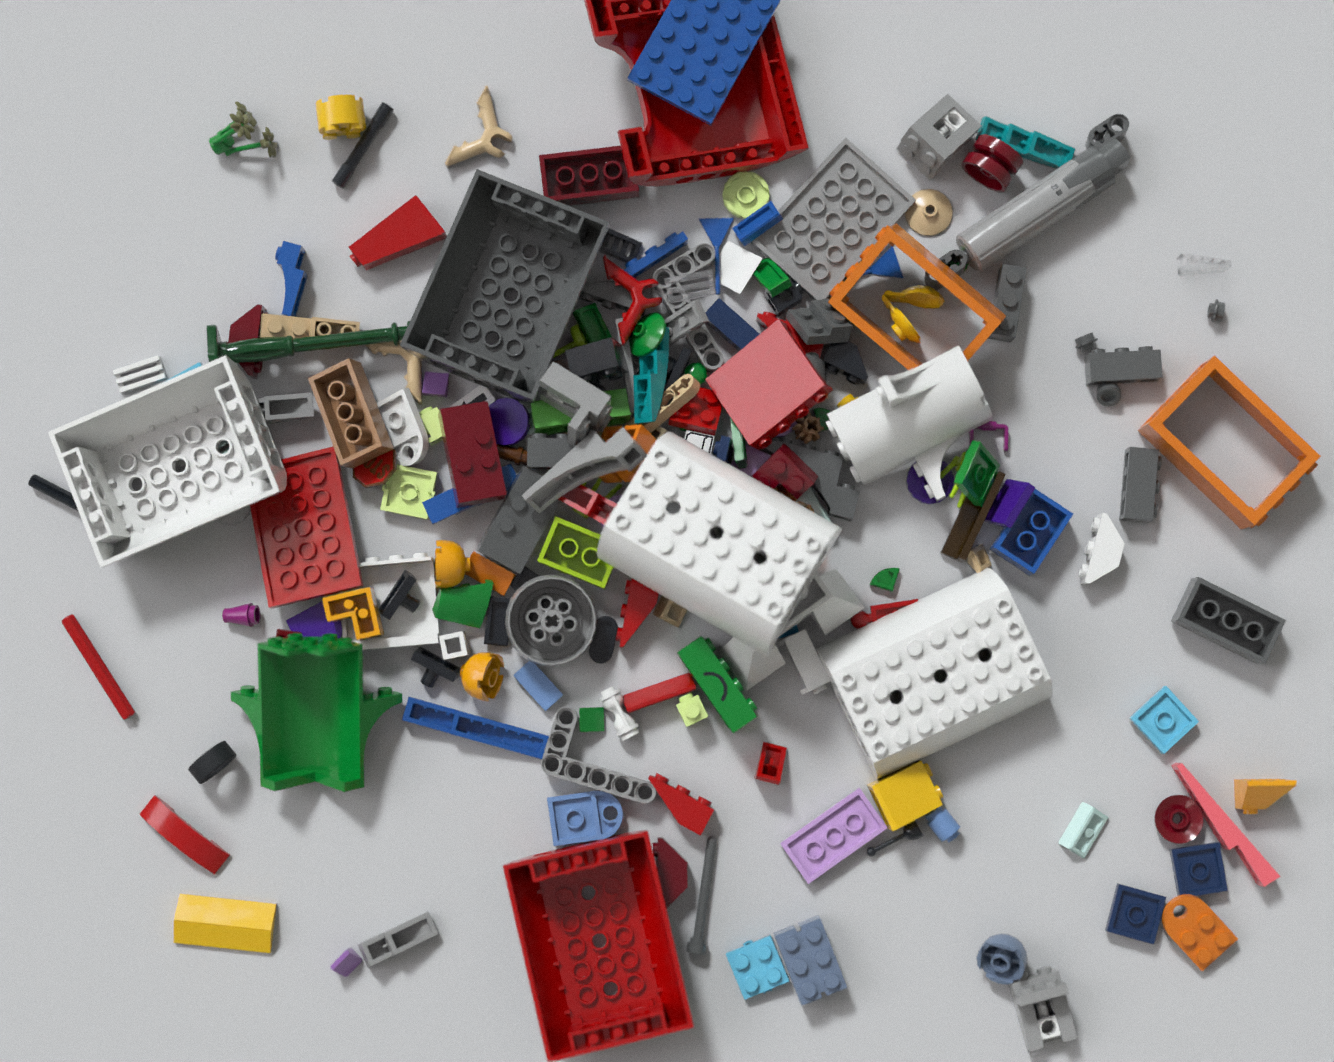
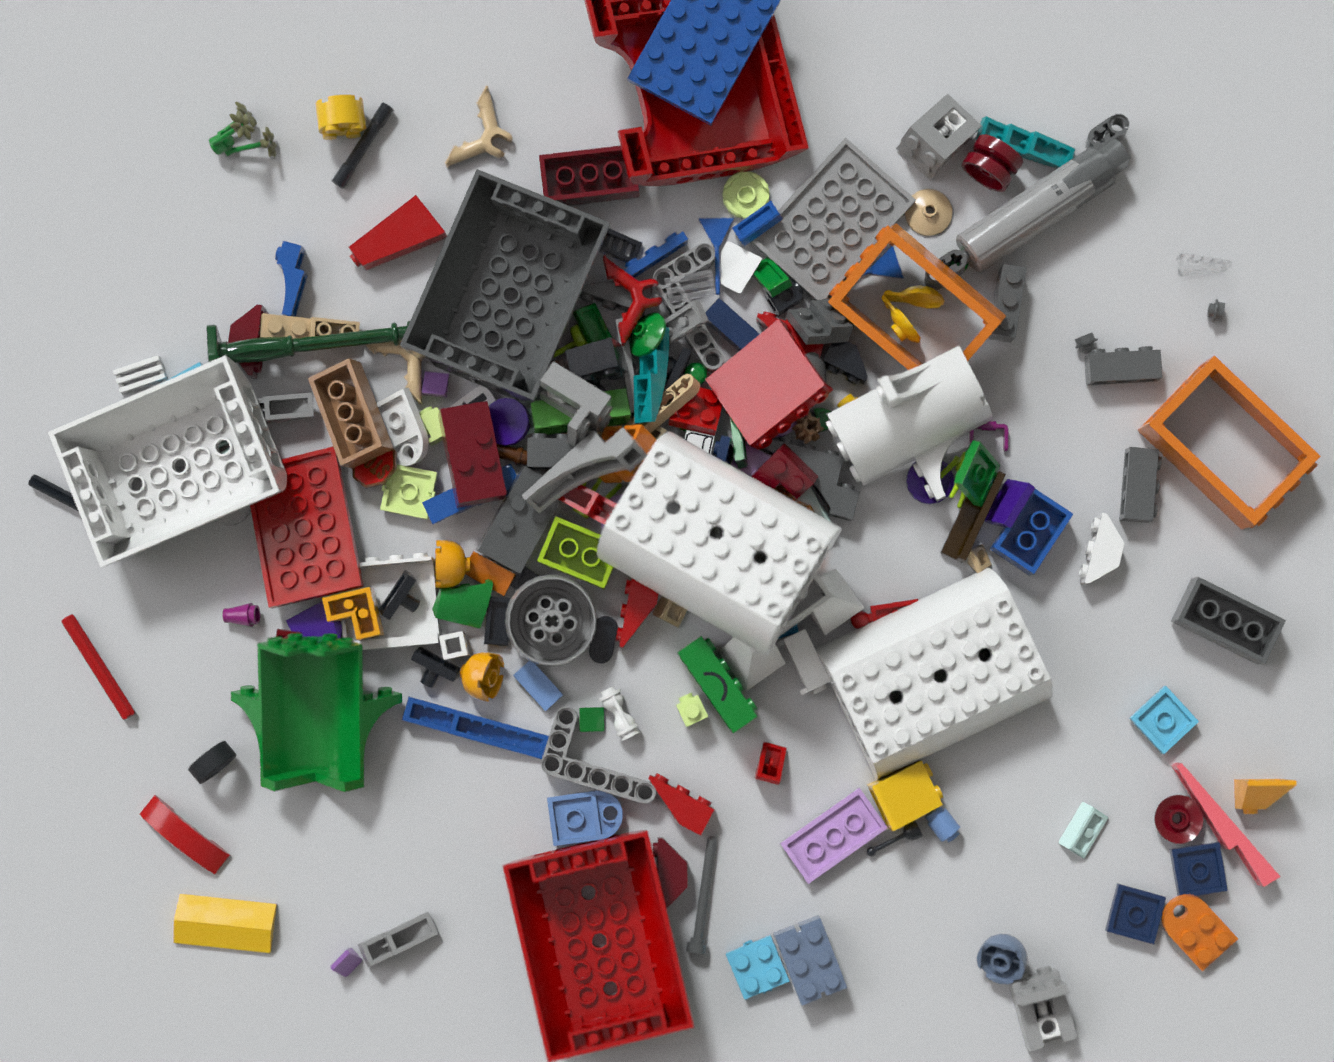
(659, 692): red slope -> none
(885, 579): green tile -> none
(1108, 394): dark grey tile -> none

